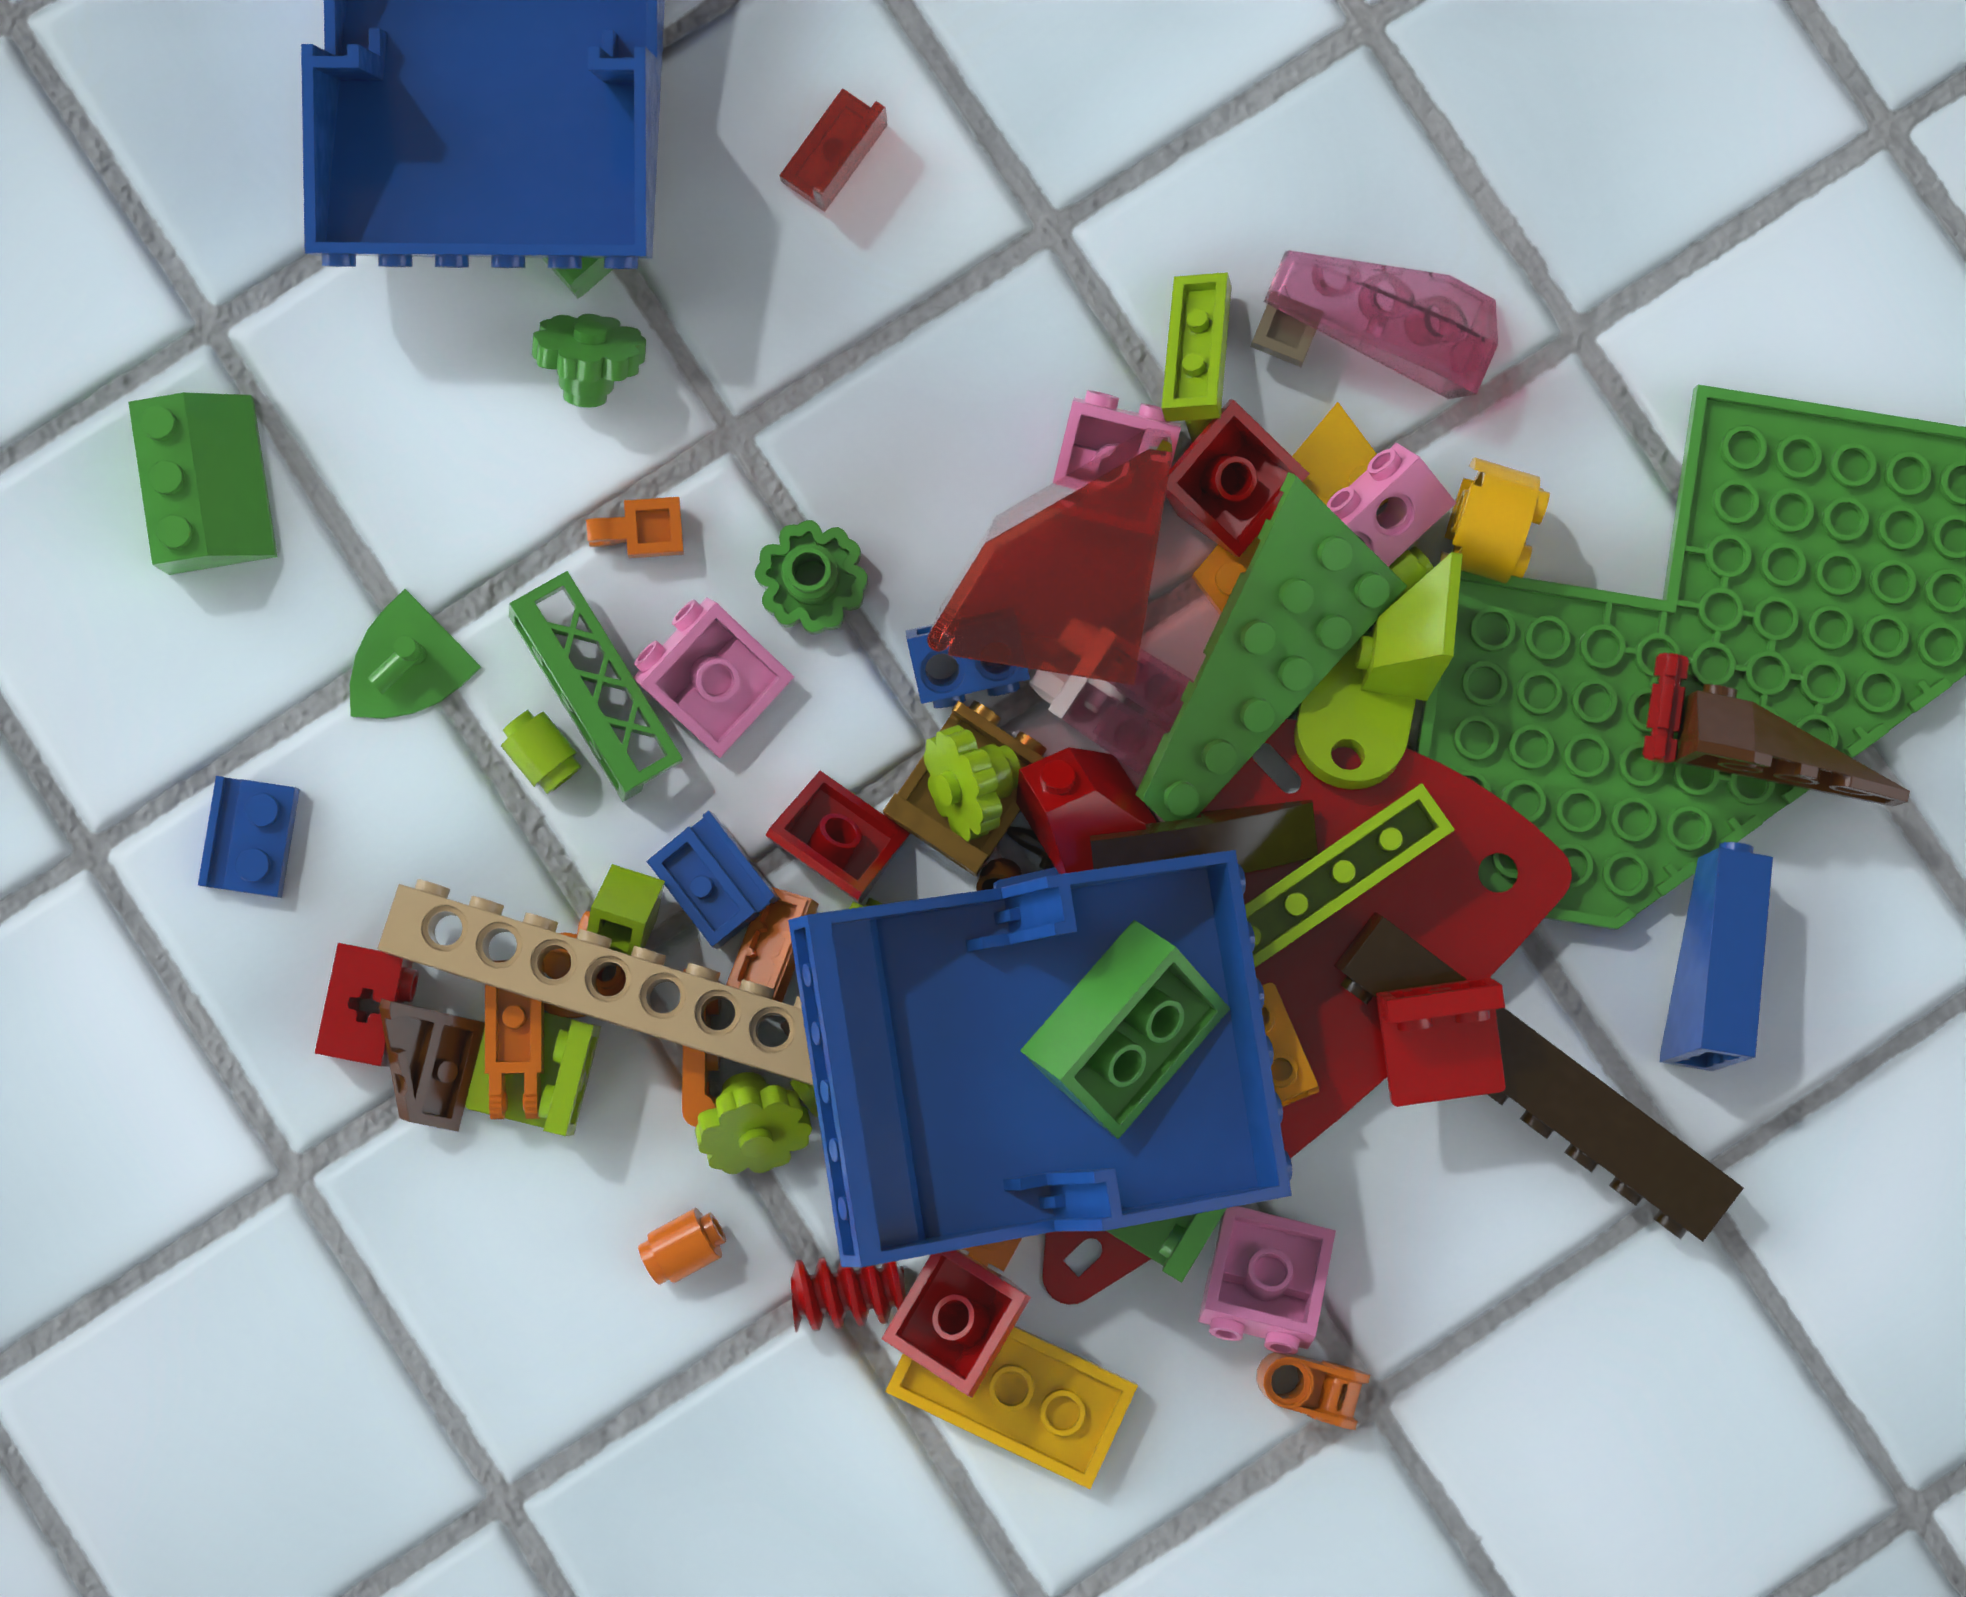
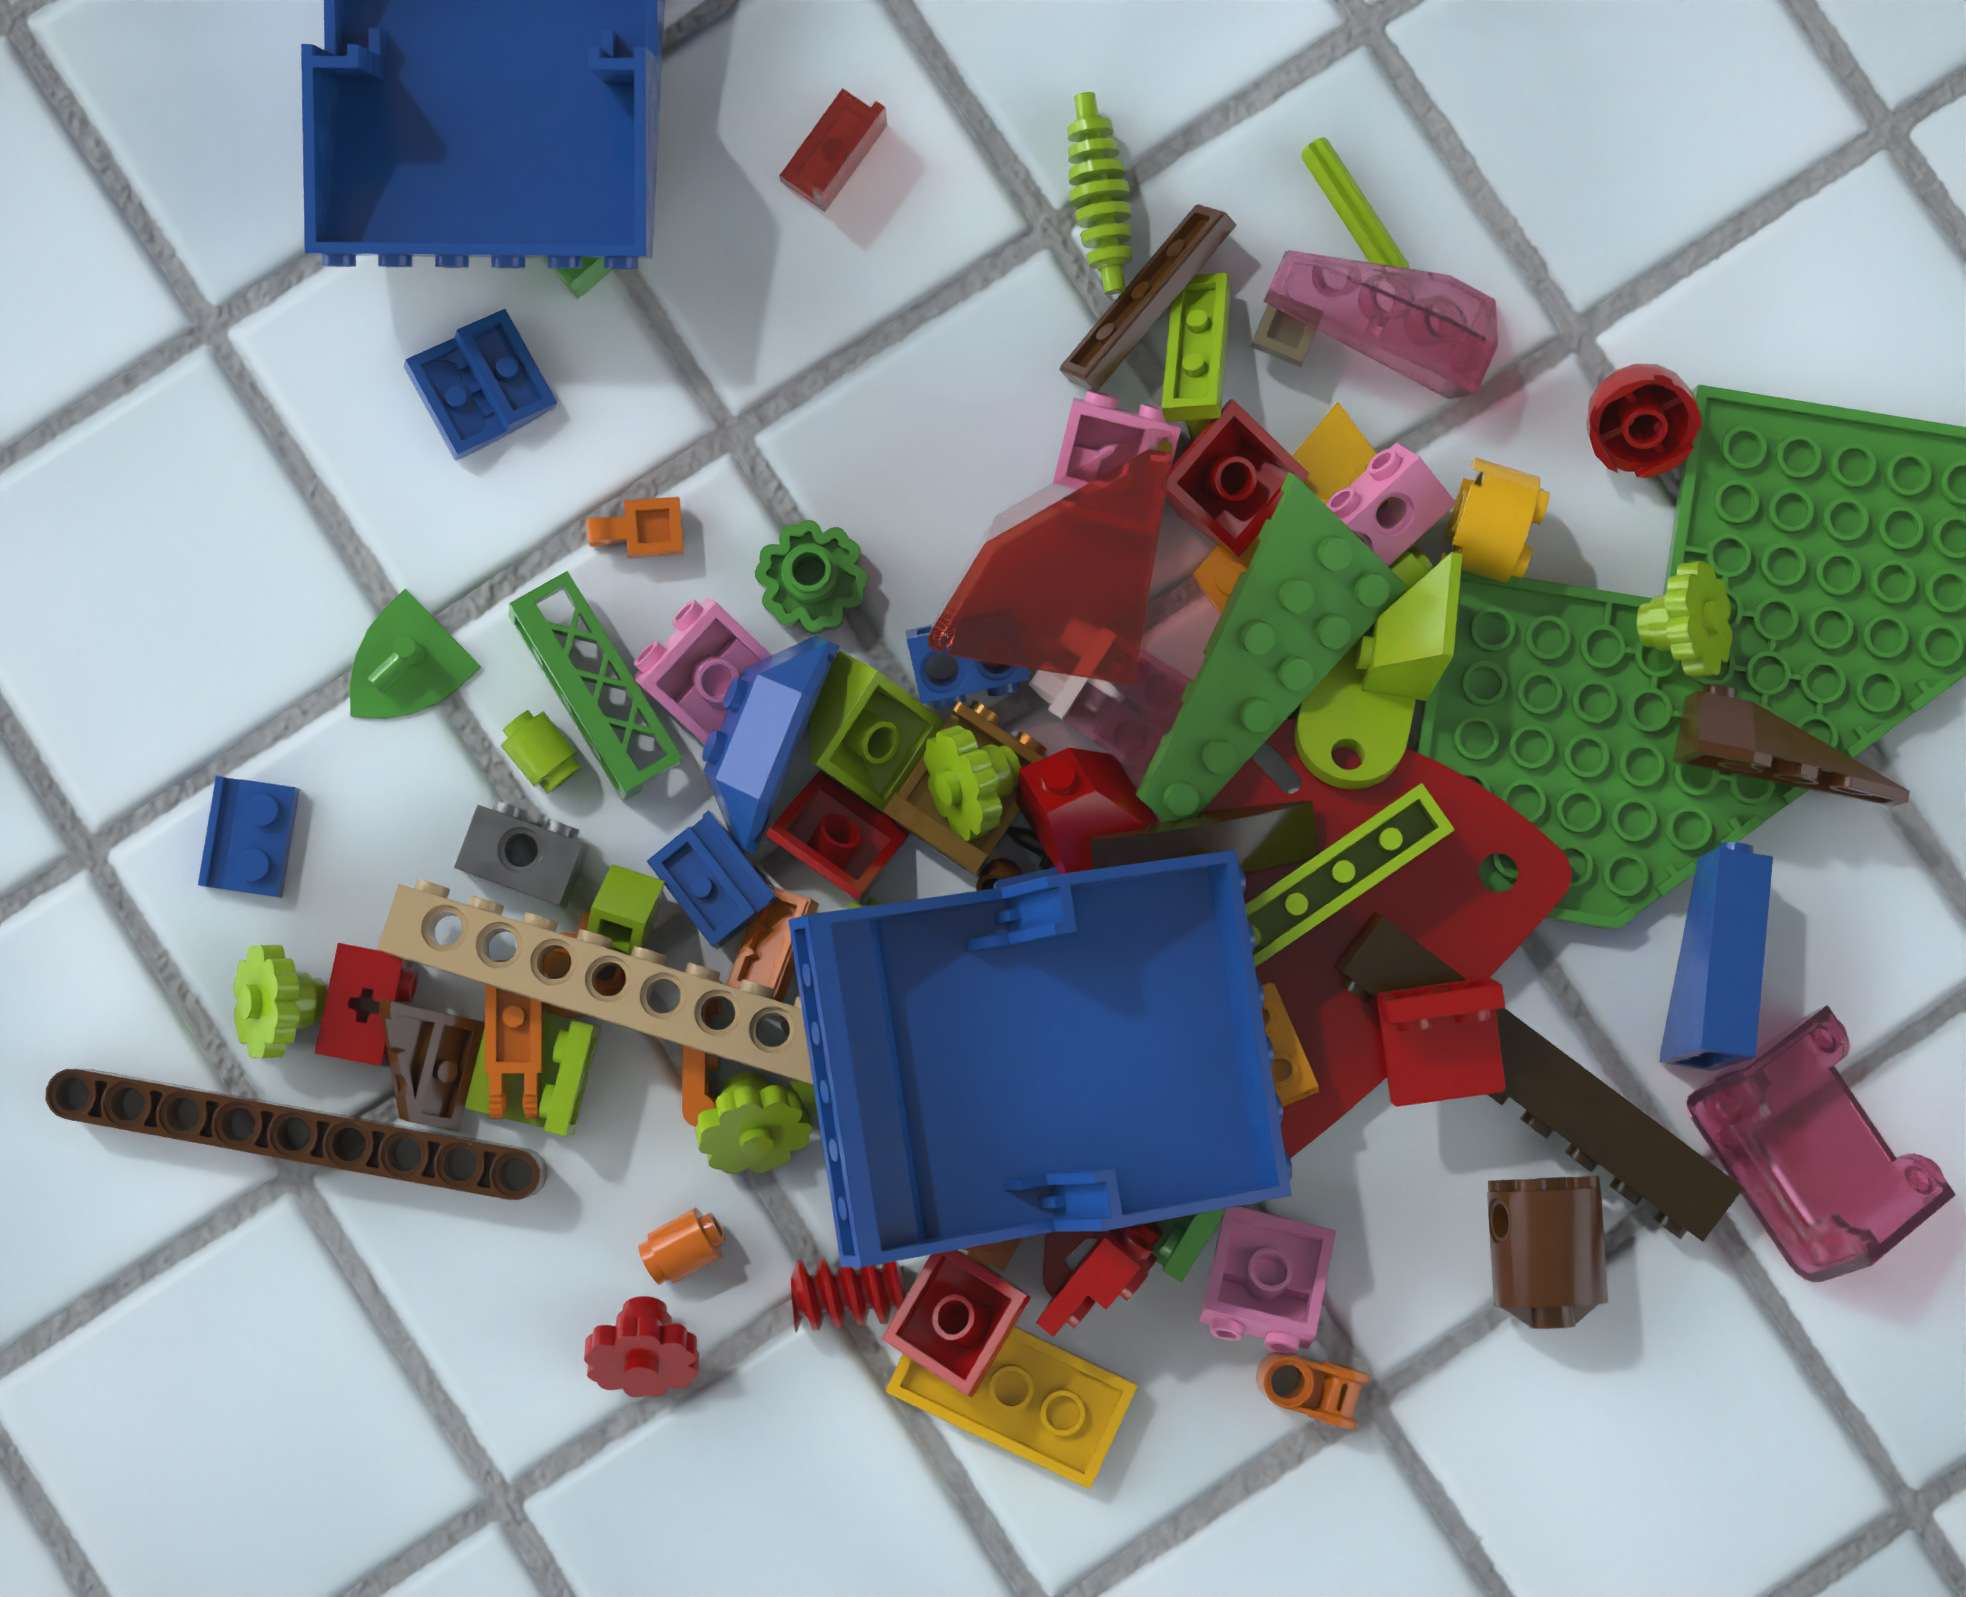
(202, 481): bright green slope -> none
(270, 1133): none -> reddish brown beam
(274, 1001): none -> lime plant
(480, 384): none -> blue slope
(489, 845): none -> flat silver brick
(588, 355): bright green plant -> none
(642, 1351): none -> red plant
(762, 734): none -> blue wedge
(868, 730): none -> lime slope
(1099, 193): none -> lime piece
(1110, 1268): none -> red plate
(1126, 1028): bright green slope -> none
(1147, 297): none -> reddish brown tile
(1351, 204): none -> lime axle
(1547, 1249): none -> reddish brown cylinder
(1643, 420): none -> red cylinder
(1665, 708): red axle -> none
(1690, 620): none -> lime plant
(1812, 1154): none -> clear pink windscreen

